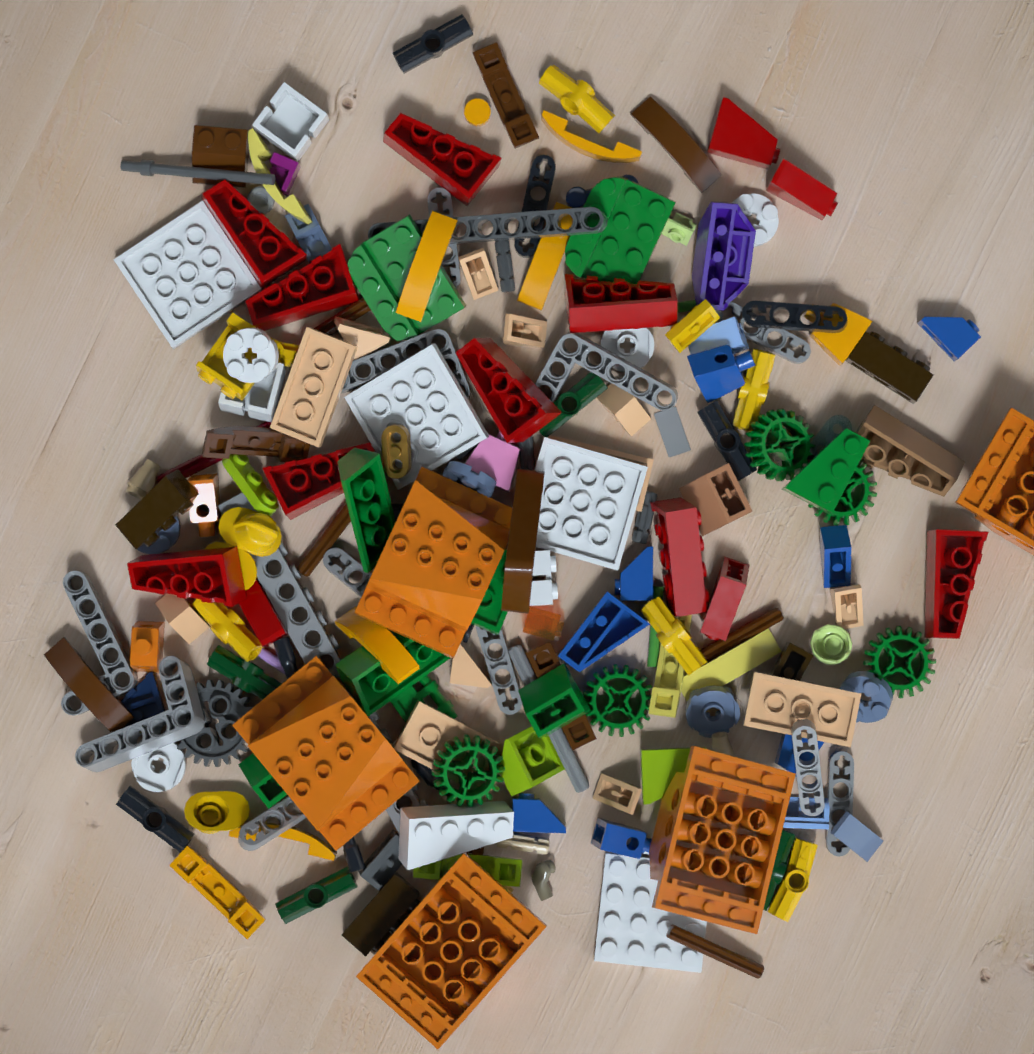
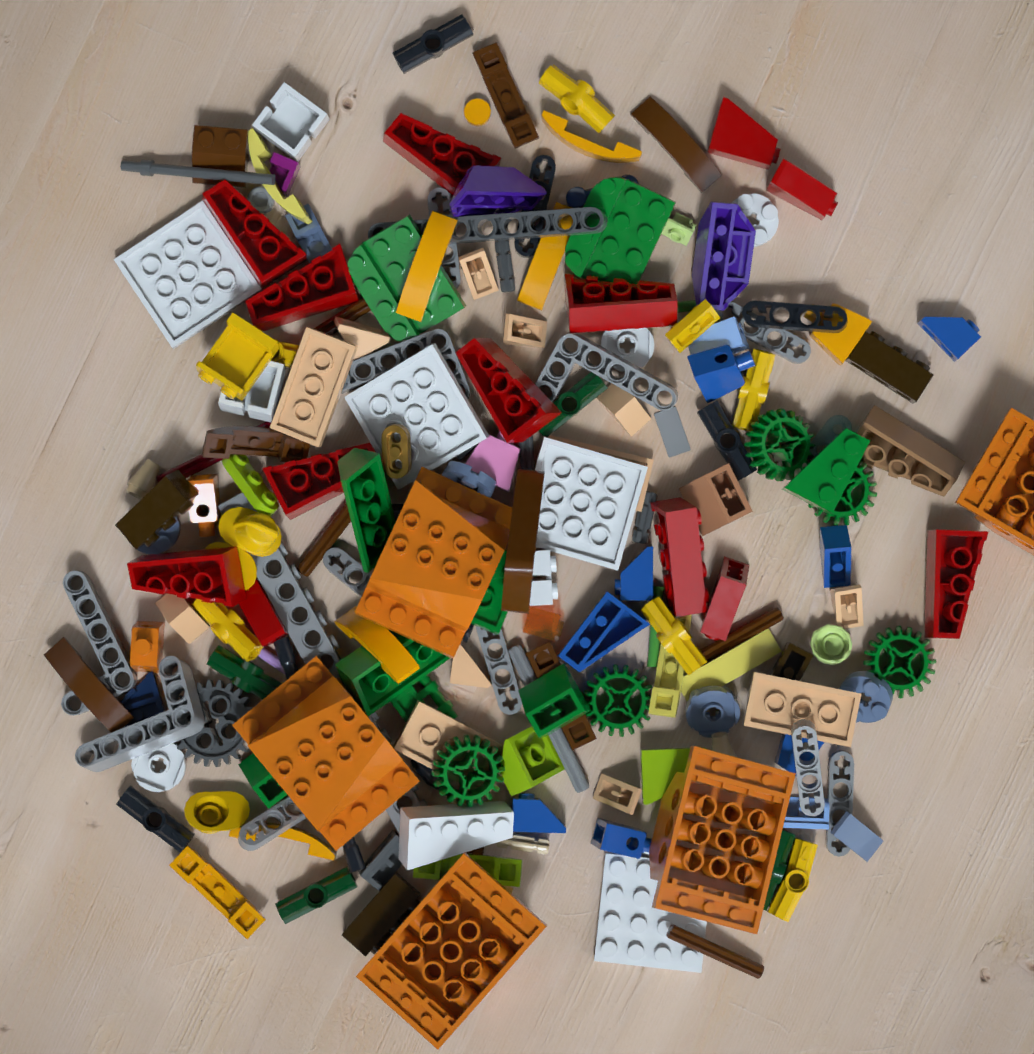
(235, 351): white plate -> none
(494, 191): none -> dark purple wedge
(540, 878): dark tan arm -> none

